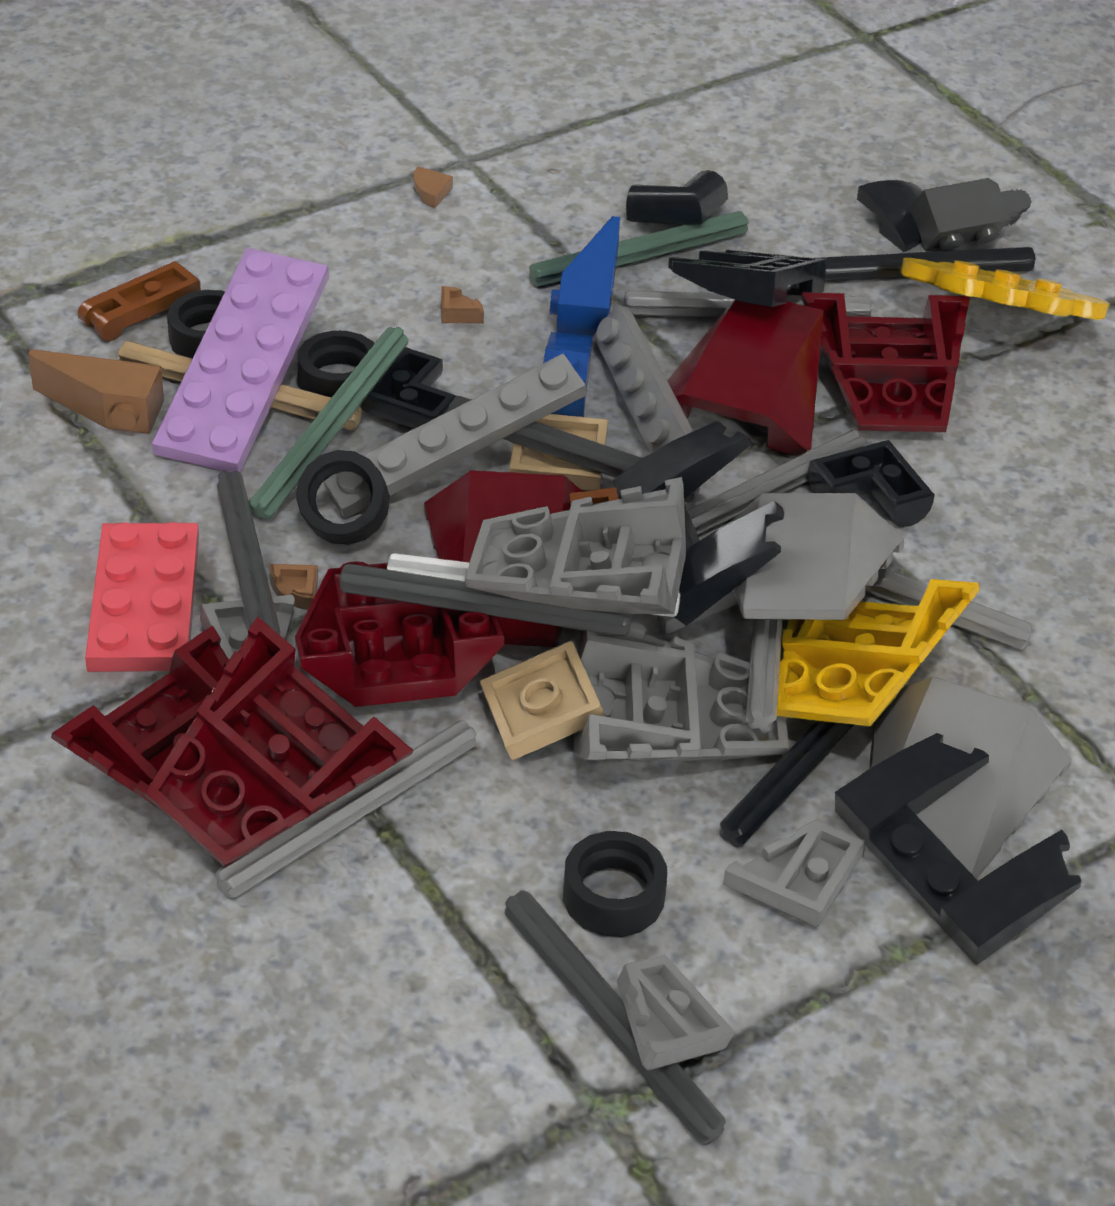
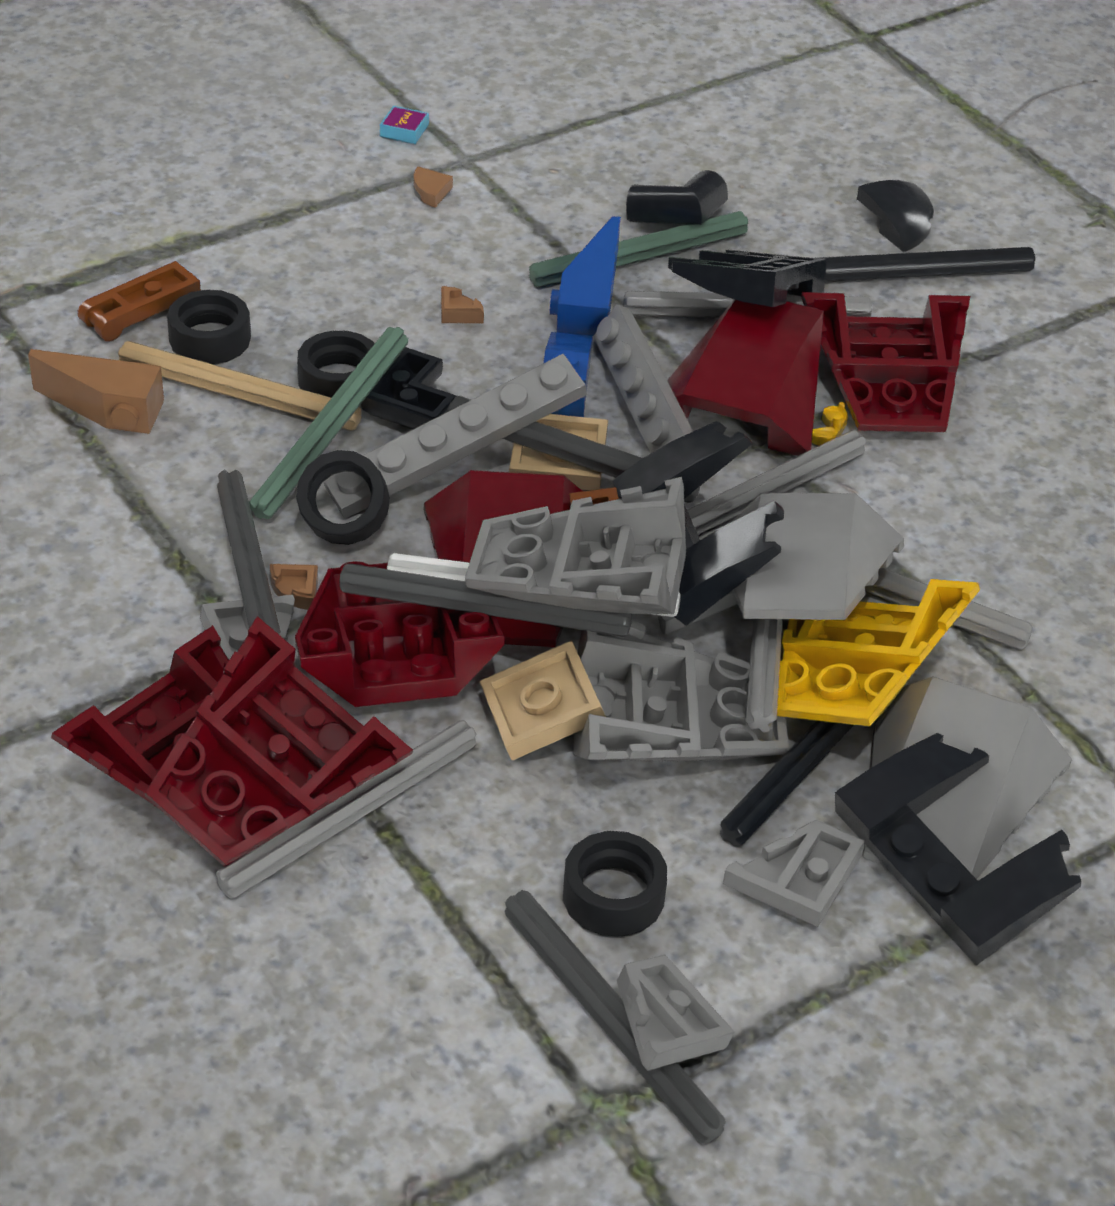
(142, 596): coral plate -> none
(241, 361): lavender plate -> none
(404, 124): none -> tile
(835, 420): none -> yellow piece
(877, 471): black brick -> none
(966, 213): dark grey hinge -> none
(1004, 288): yellow plate -> none

